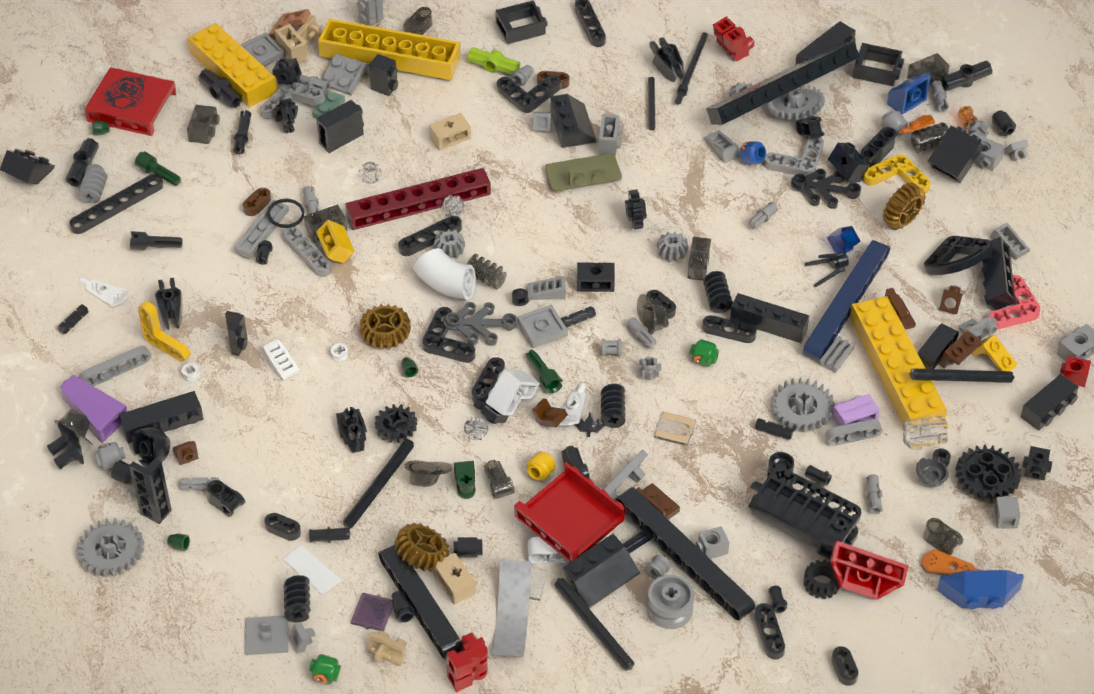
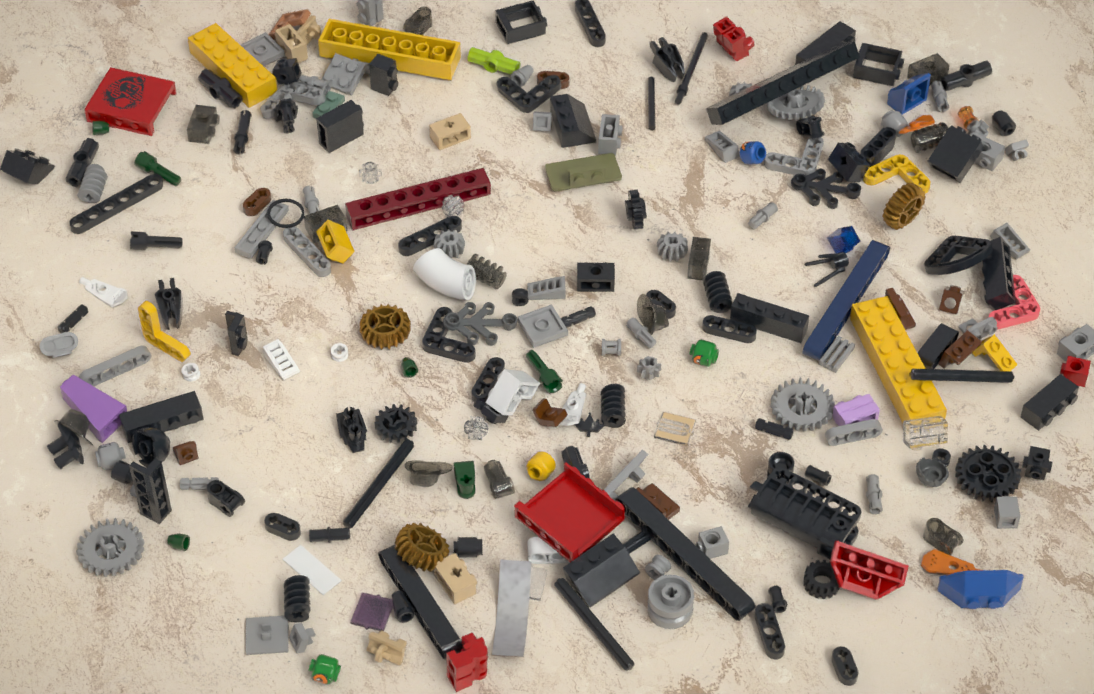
(59, 344): none -> light grey bracket

